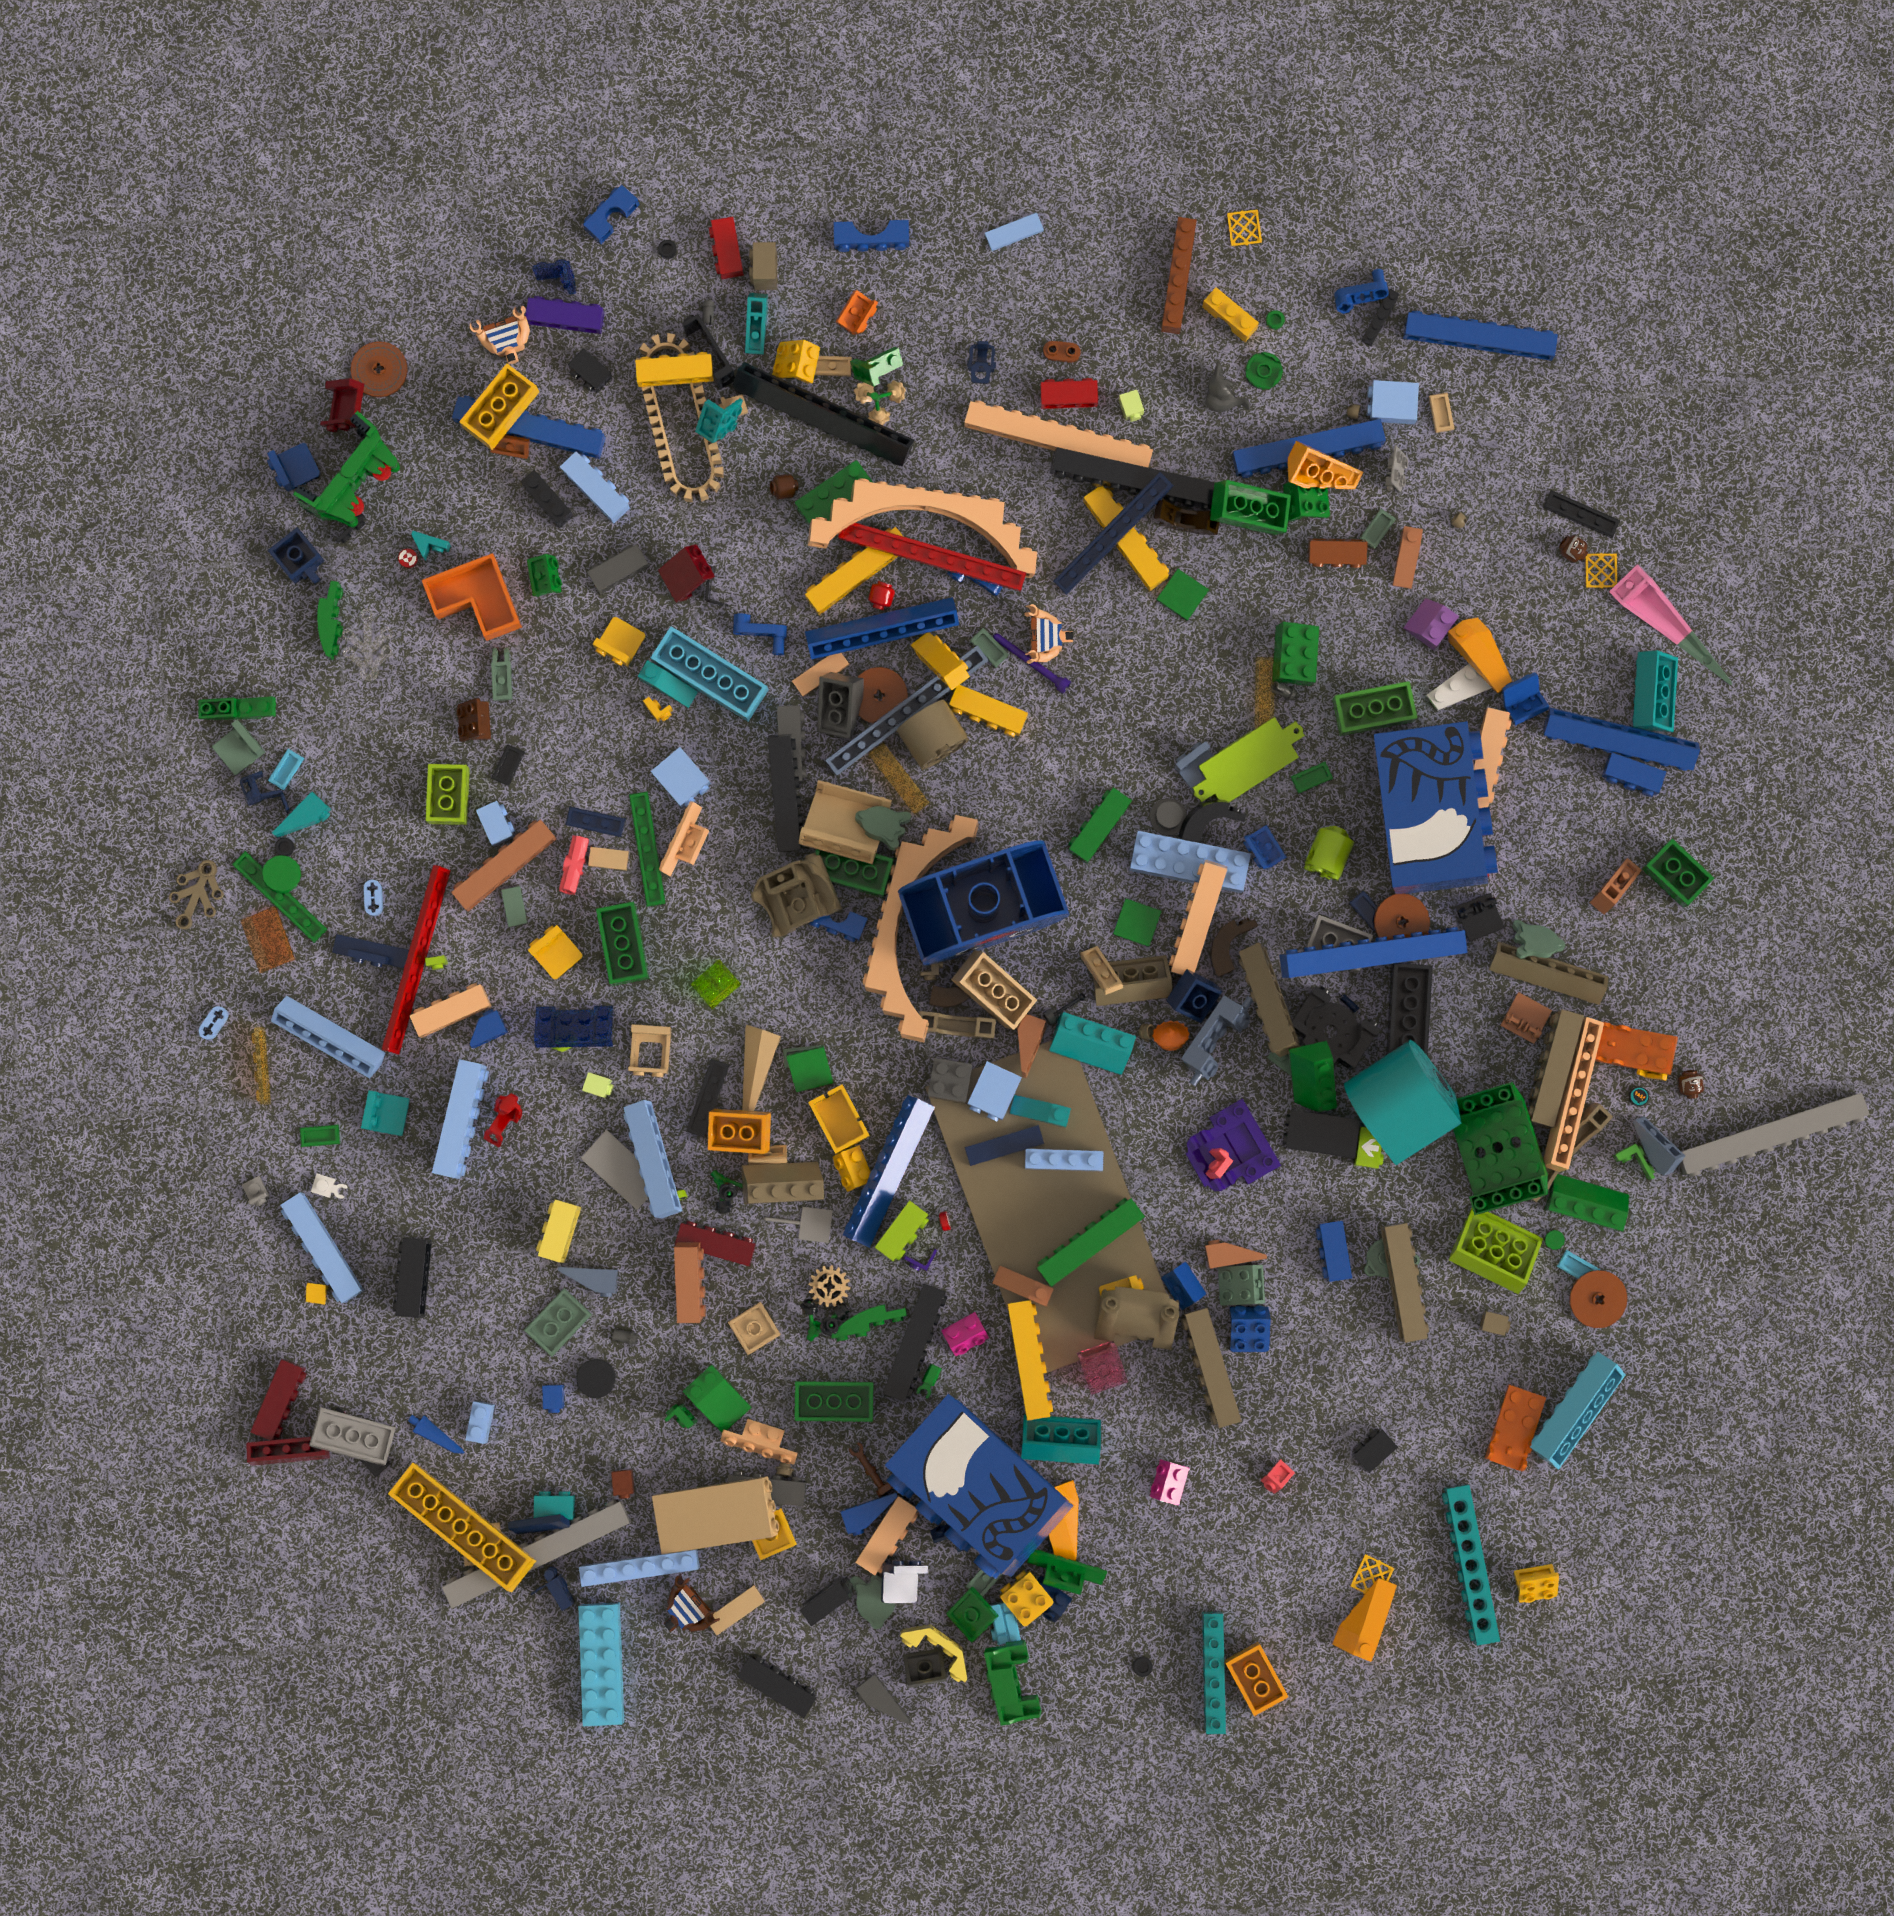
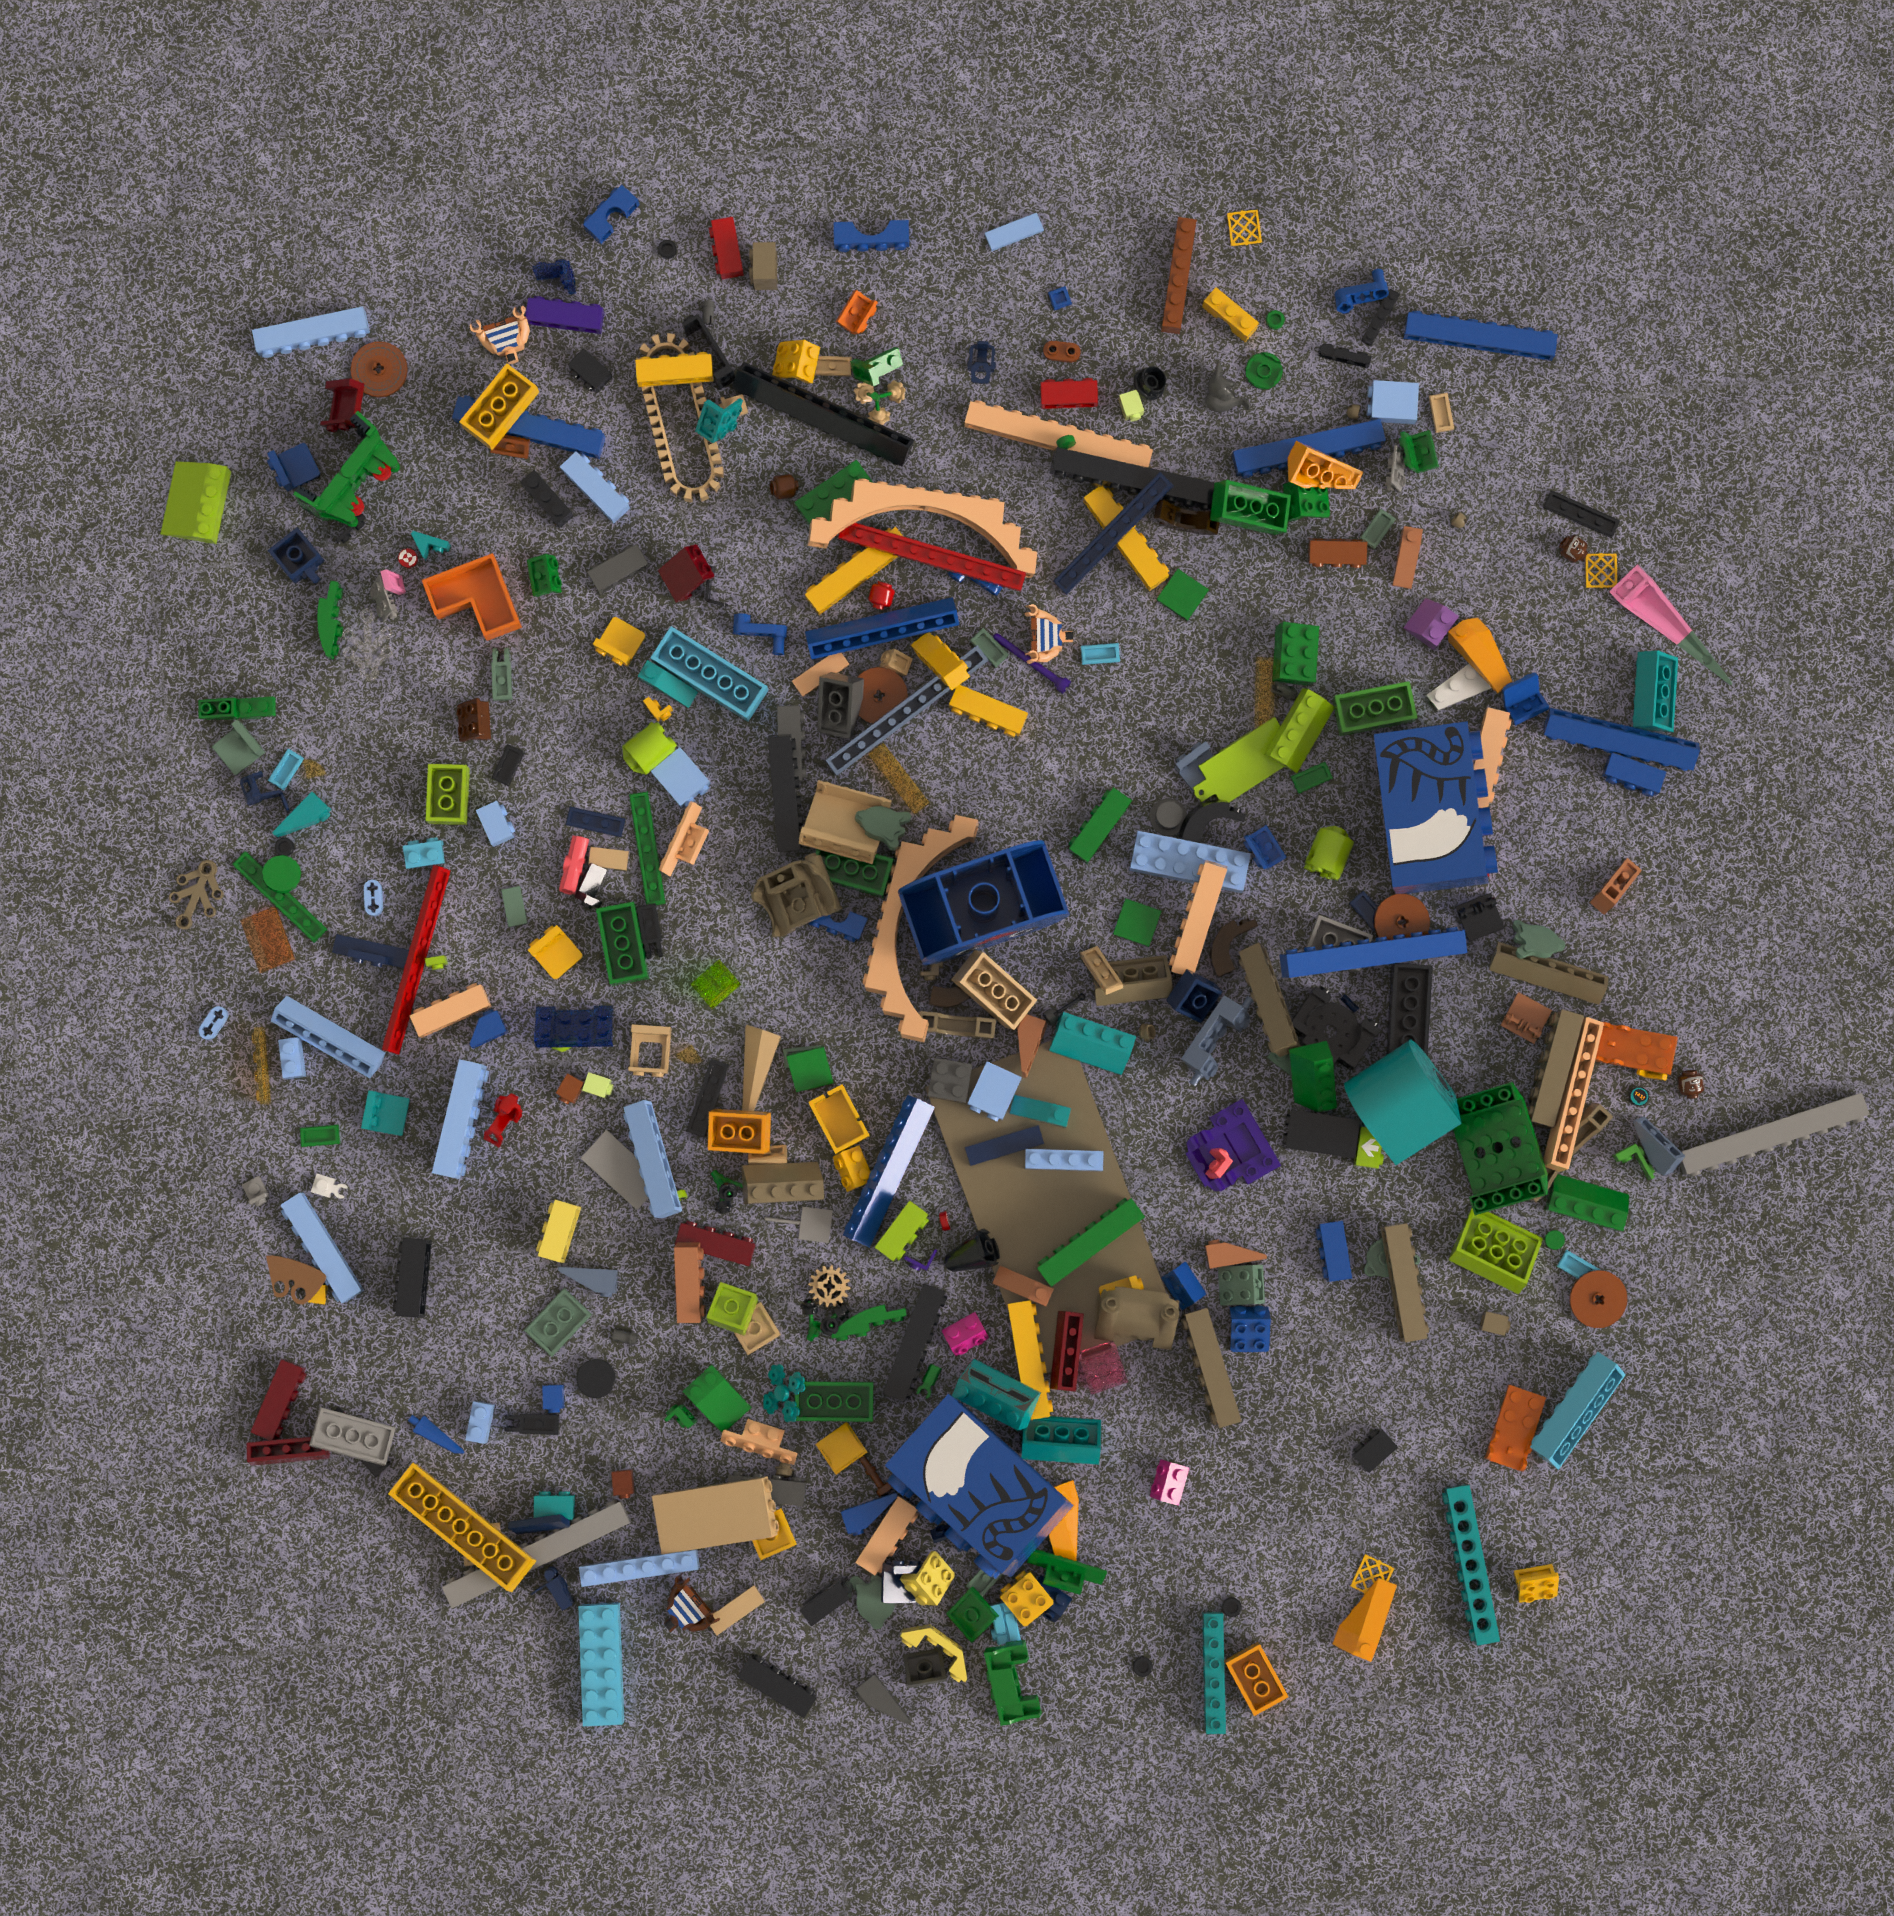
(196, 501): none -> lime slope
(292, 1058): none -> light blue brick
(303, 1275): none -> medium nougat piece
(311, 331): none -> light blue brick
(313, 769): none -> clear yellow tile
(381, 596): none -> light grey hinge
(393, 582): none -> bright pink tile
(423, 854): none -> medium azure bracket
(503, 865): nougat brick -> none
(534, 1424): none -> black hinge
(569, 1089): none -> dark orange brick
(590, 885): none -> bracket
(647, 749): none -> lime cylinder
(650, 928): none -> black hinge
(689, 1056): none -> clear yellow tile
(732, 1308): none -> lime container
(756, 323): teal slope -> none
(781, 1393): none -> teal plant
(841, 1448): none -> yellow piece
(896, 661): none -> tan bracket
(930, 1581): none -> light yellow bracket
(932, 734): dark tan brick -> none
(973, 1253): none -> black cone
(996, 1395): none -> teal slope
(1059, 298): none -> blue tile
(1066, 442): none -> green tile
(1066, 1351): none -> dark red brick
(1100, 653): none -> medium azure tile
(1150, 383): none -> black piece
(1171, 1035): orange piece -> none
(1231, 1607): none -> black tile
(1277, 1477): coral bracket -> none
(1300, 730): none -> lime slope
(1344, 355): none -> black hinge
(1419, 451): none -> green bracket
(1677, 873): green brick -> none

